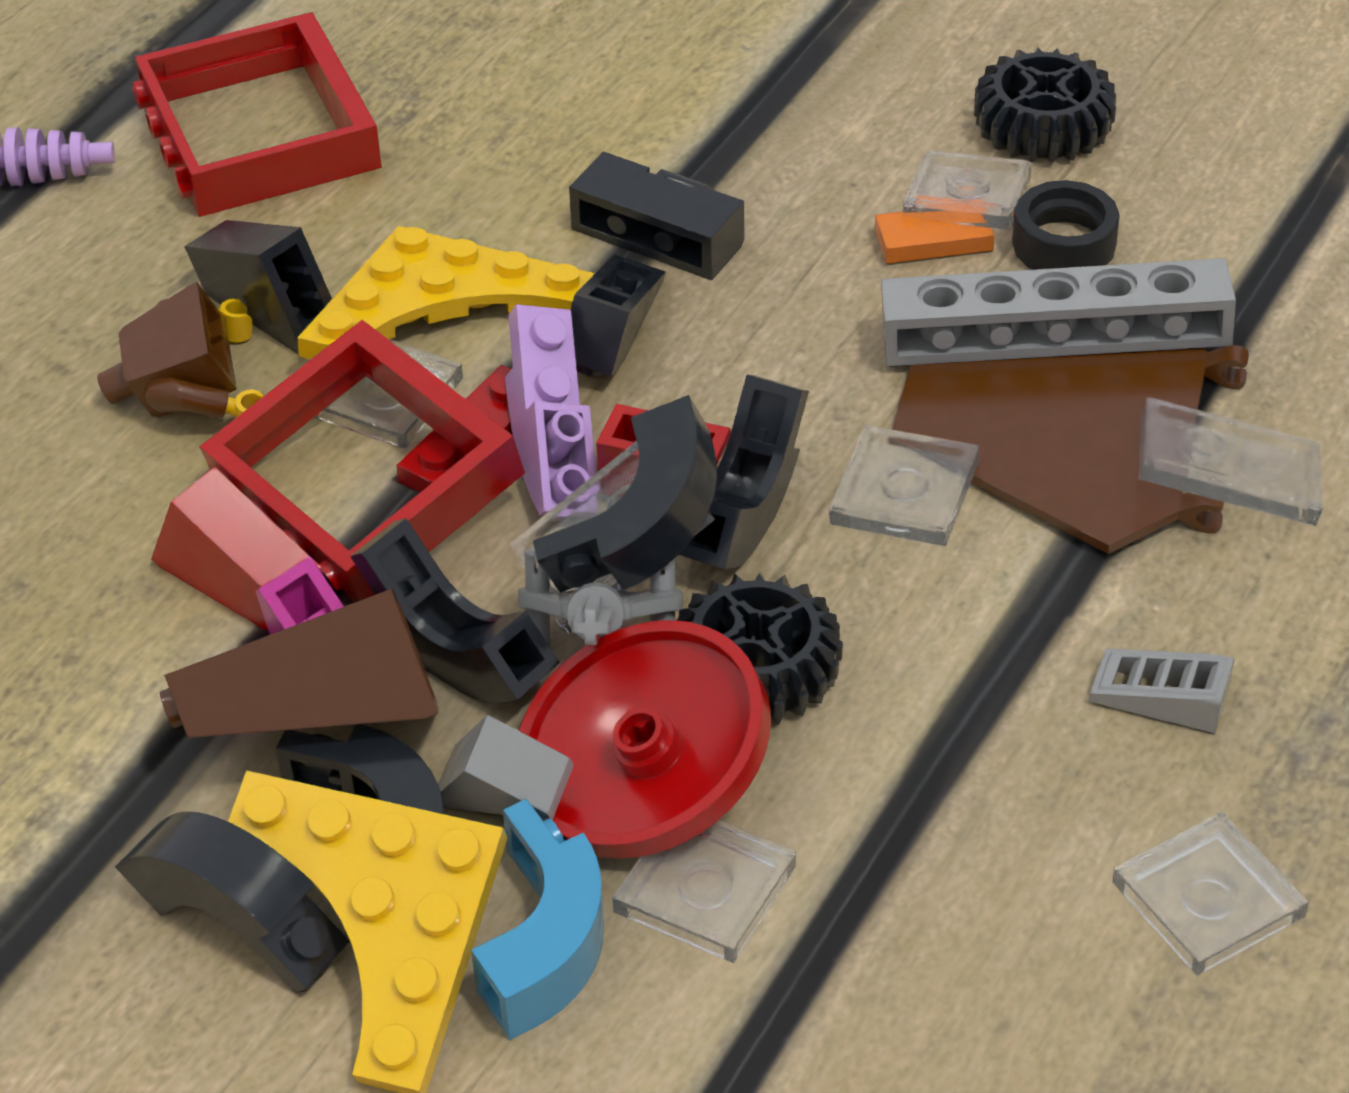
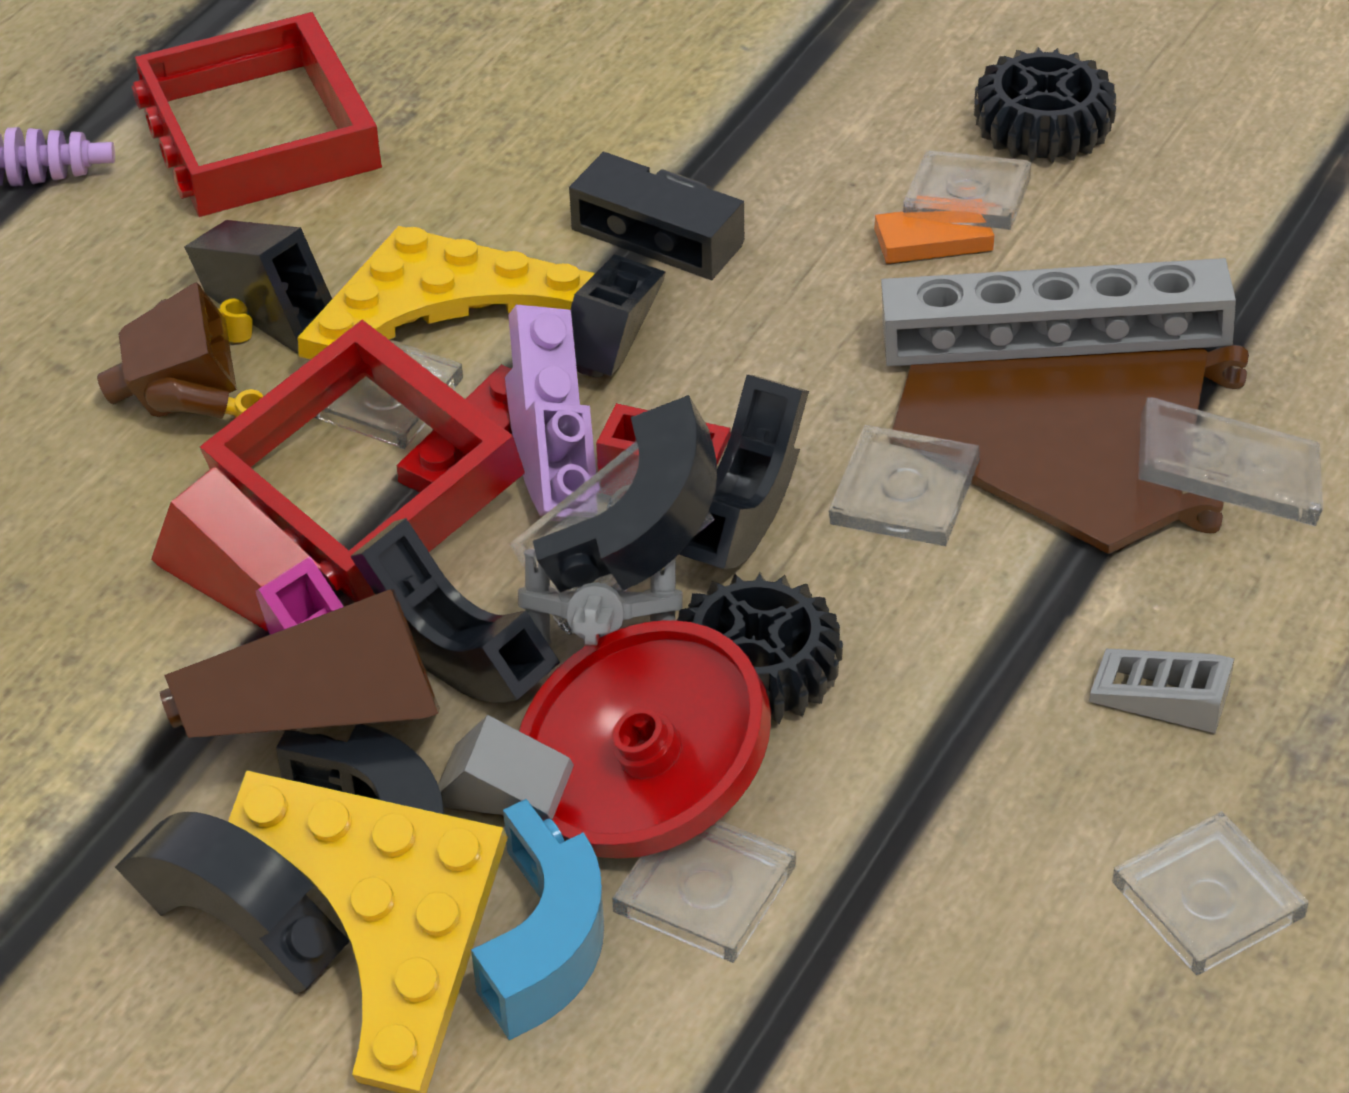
(1070, 203): black tyre -> none

